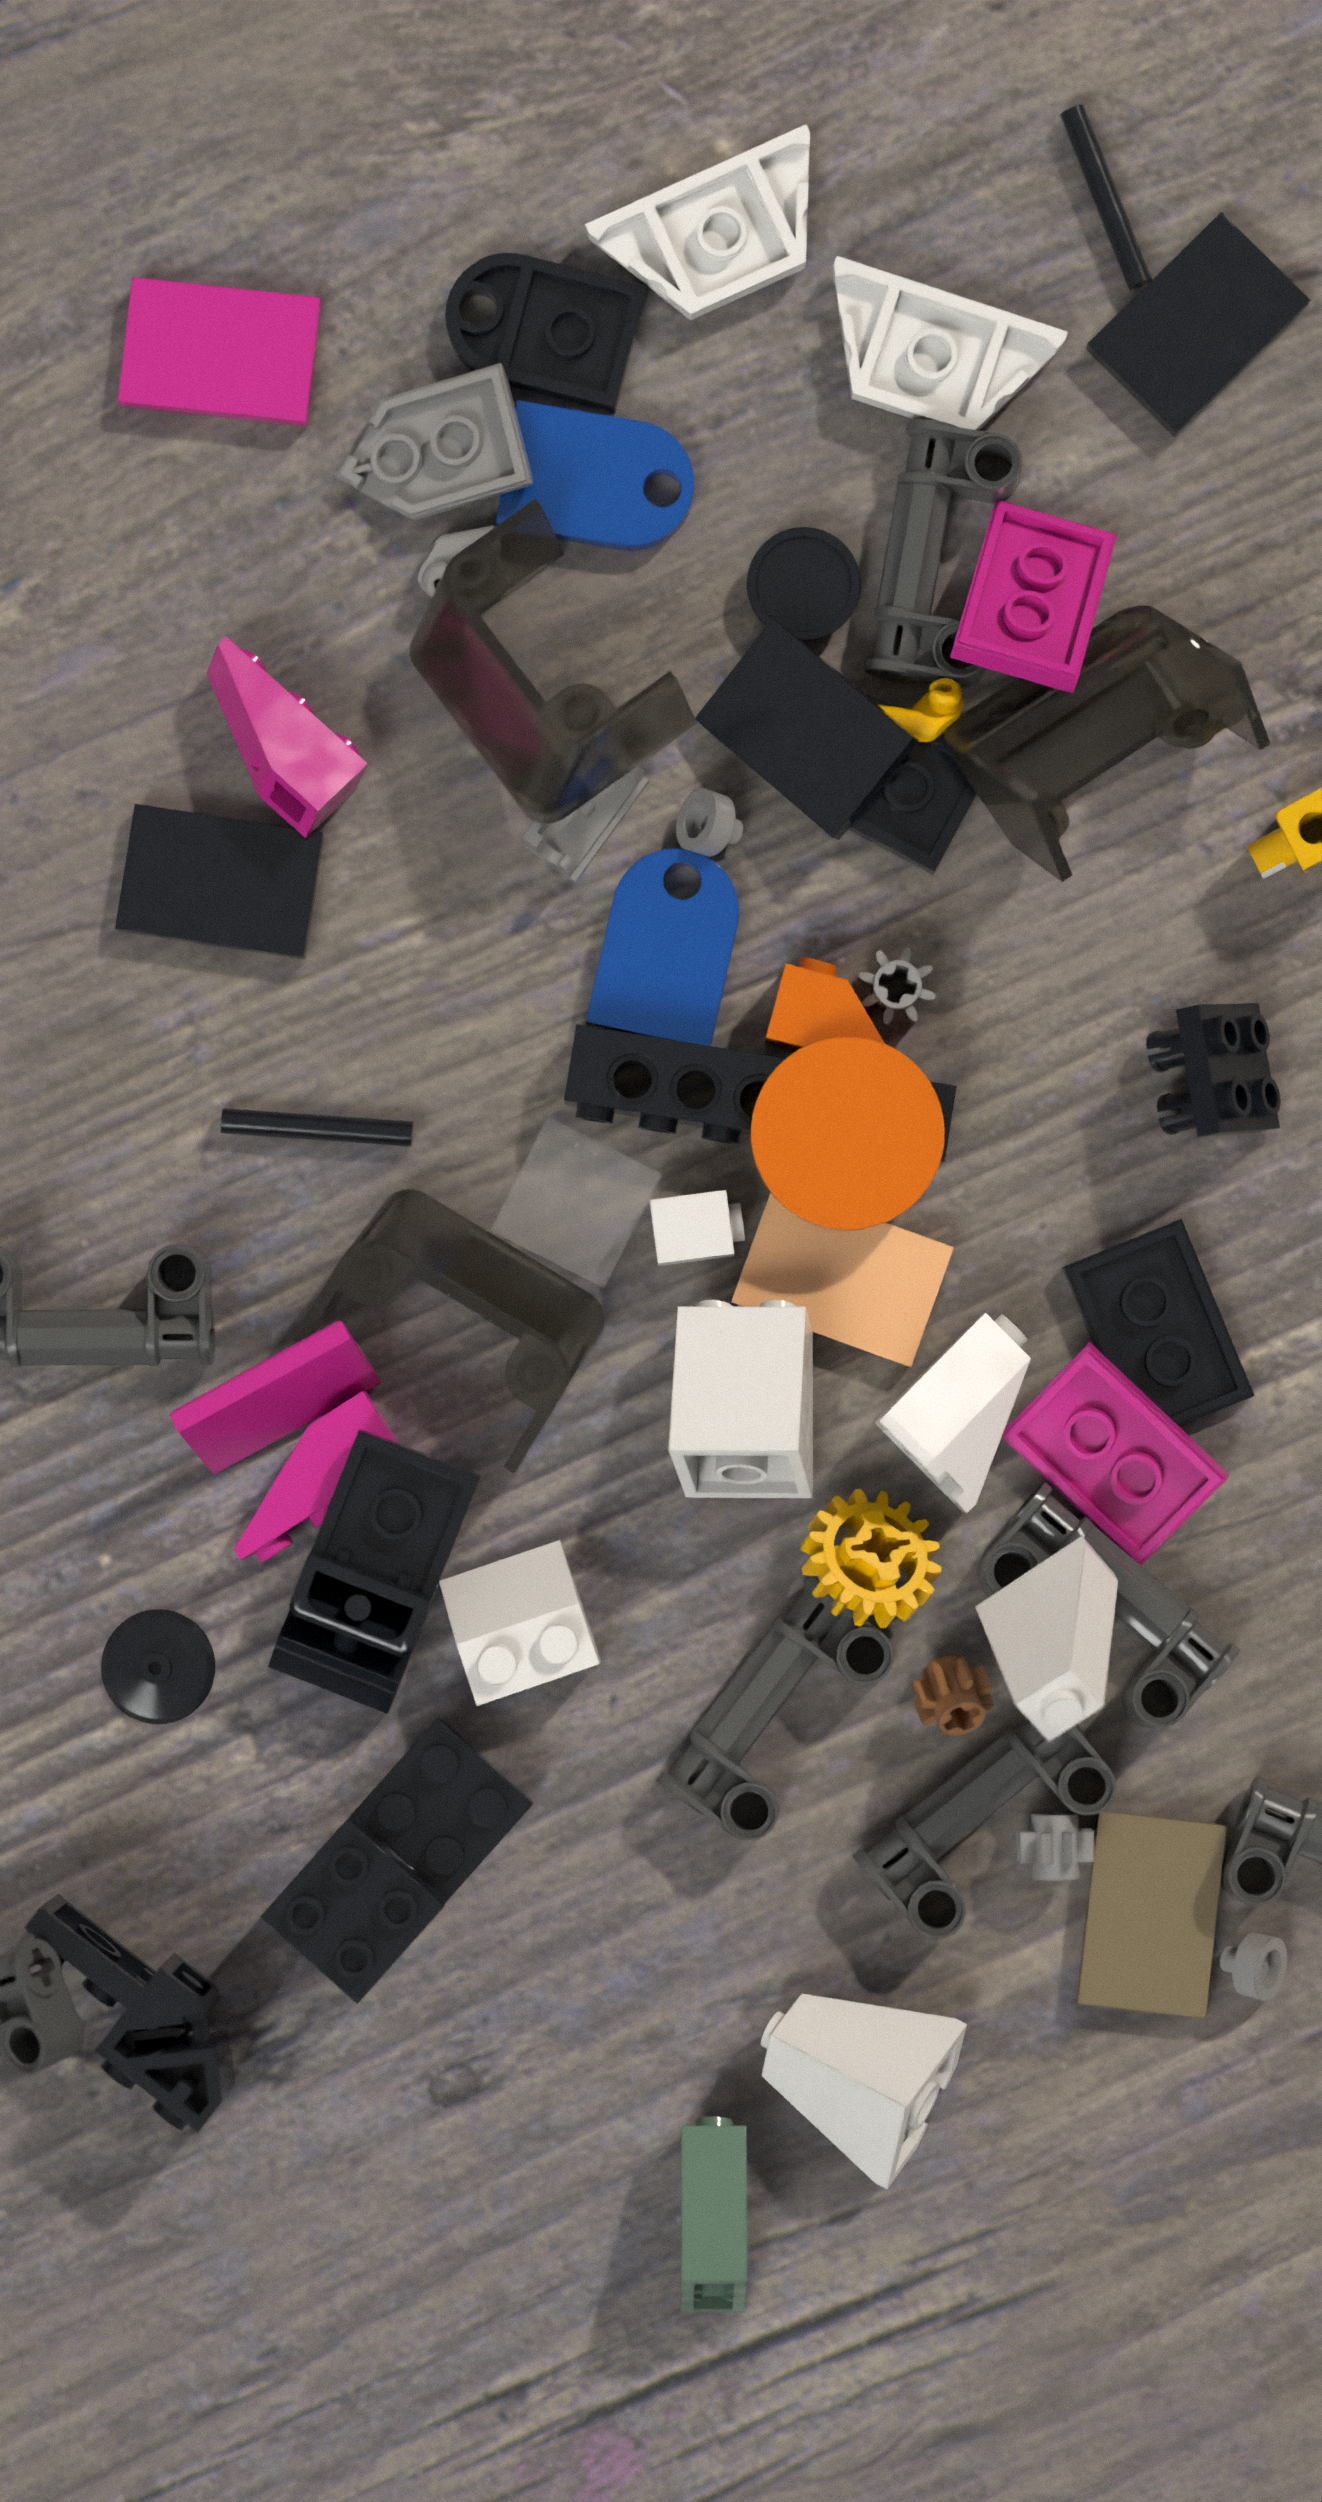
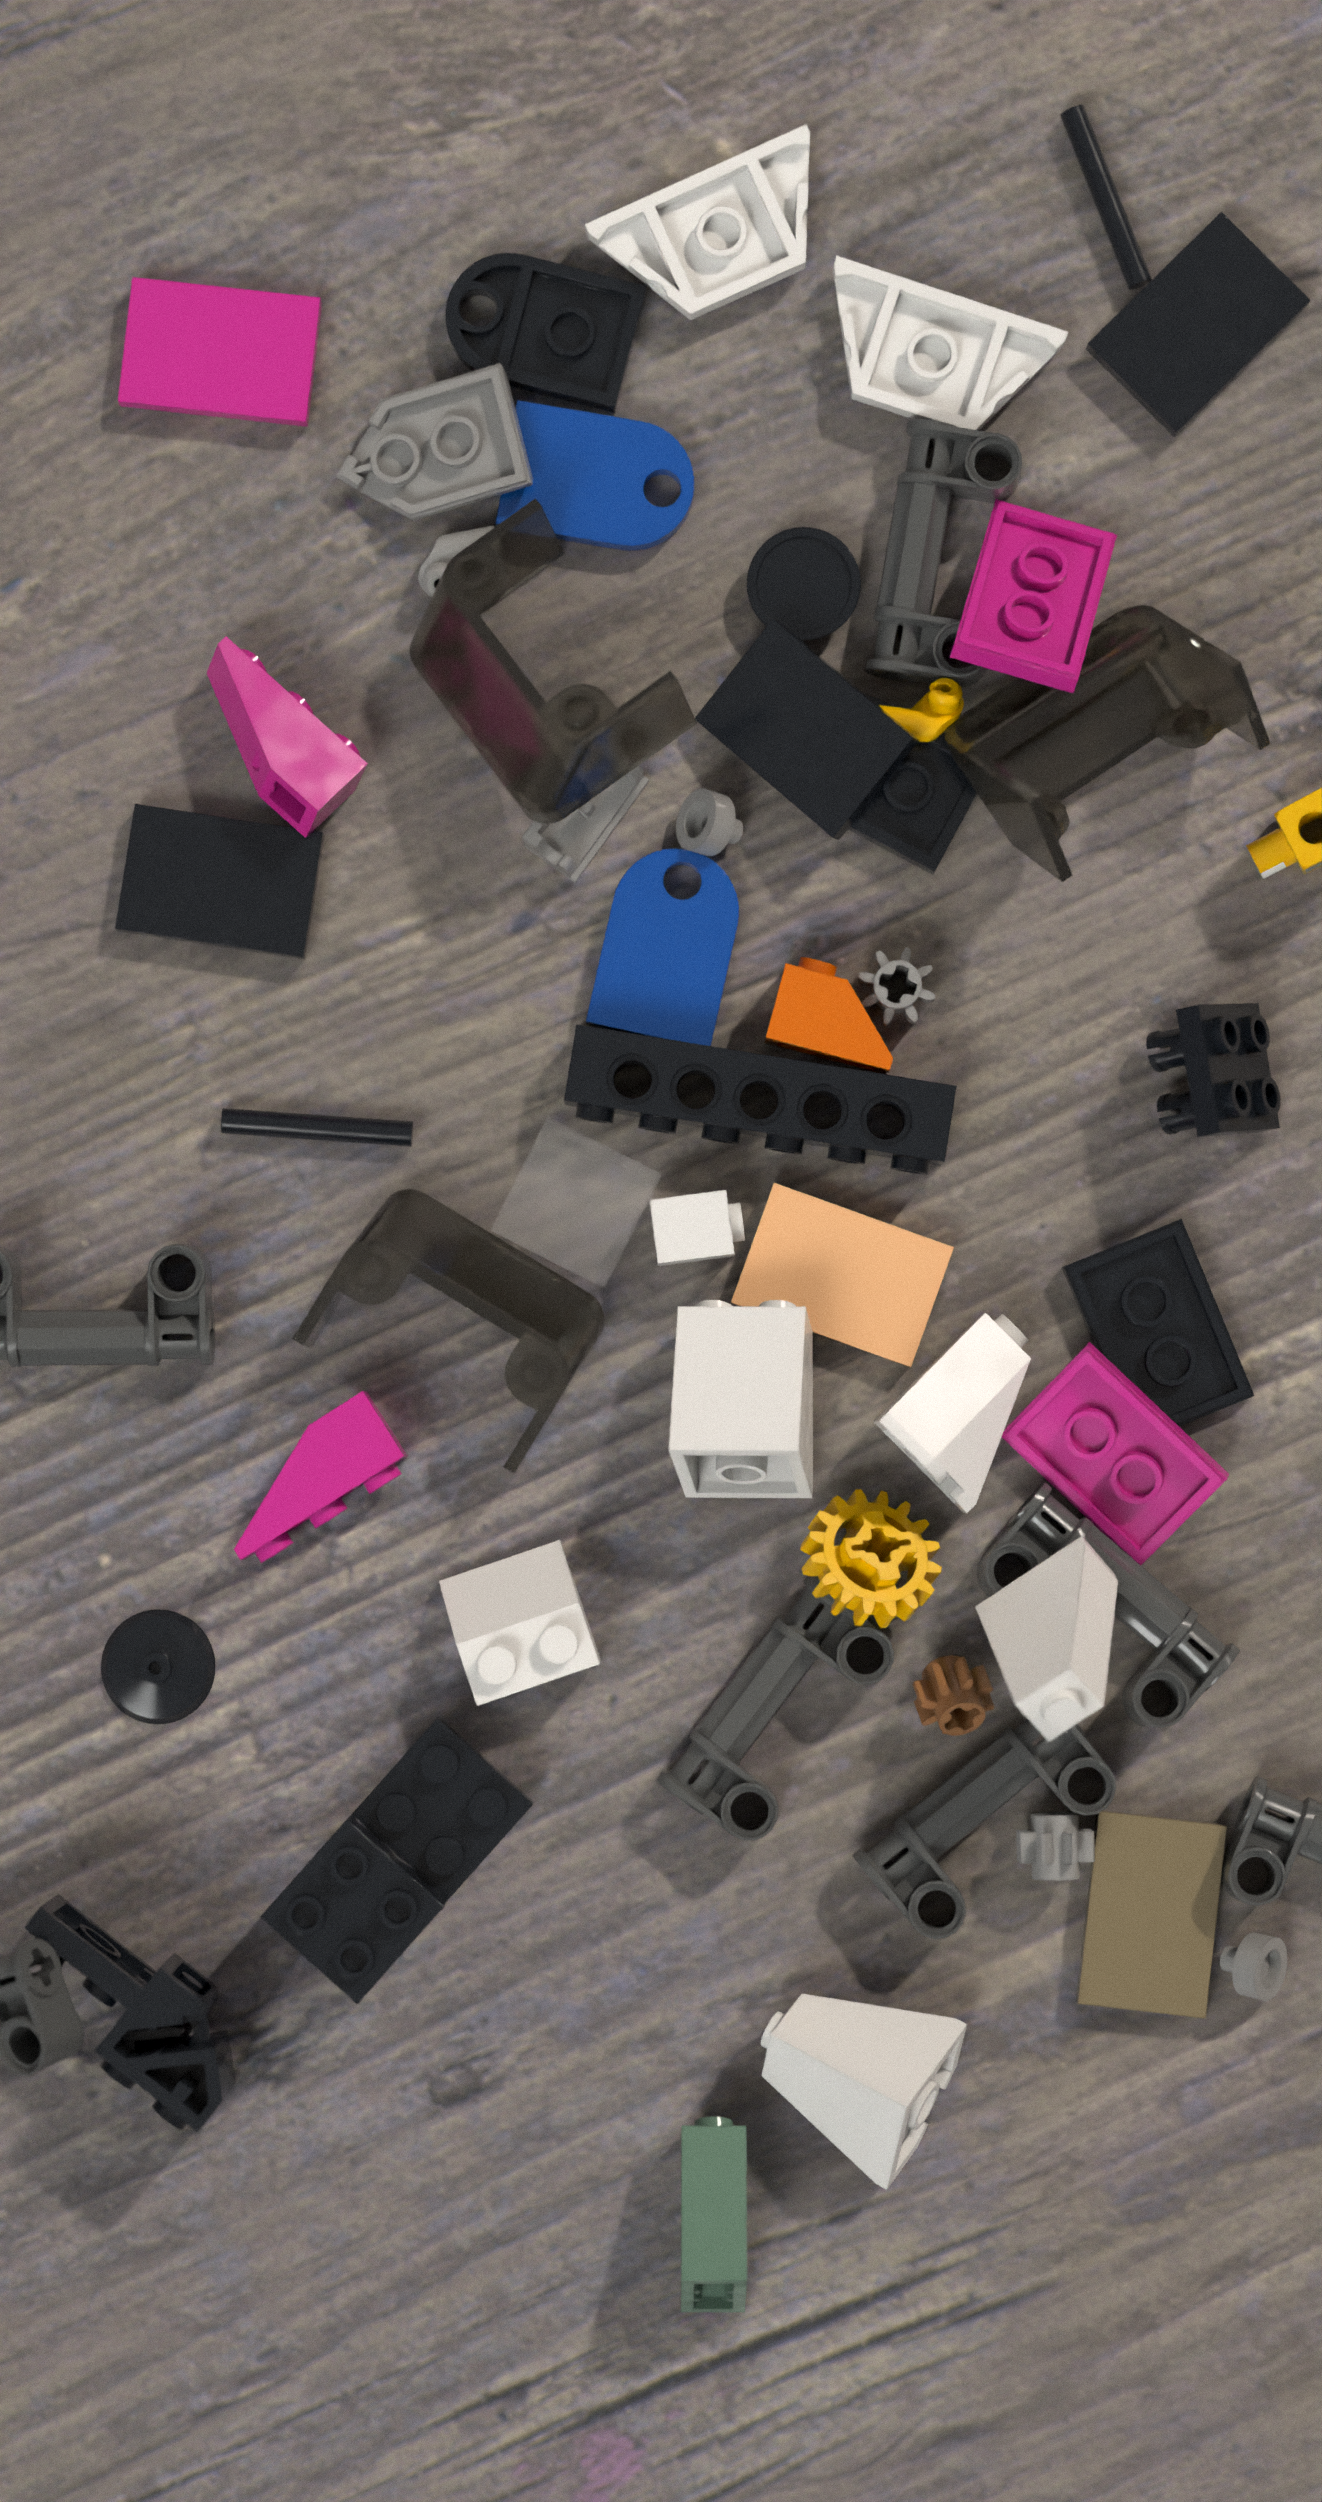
(275, 1397): dark pink tile -> none
(373, 1571): black piece -> none
(847, 1133): orange tile -> none

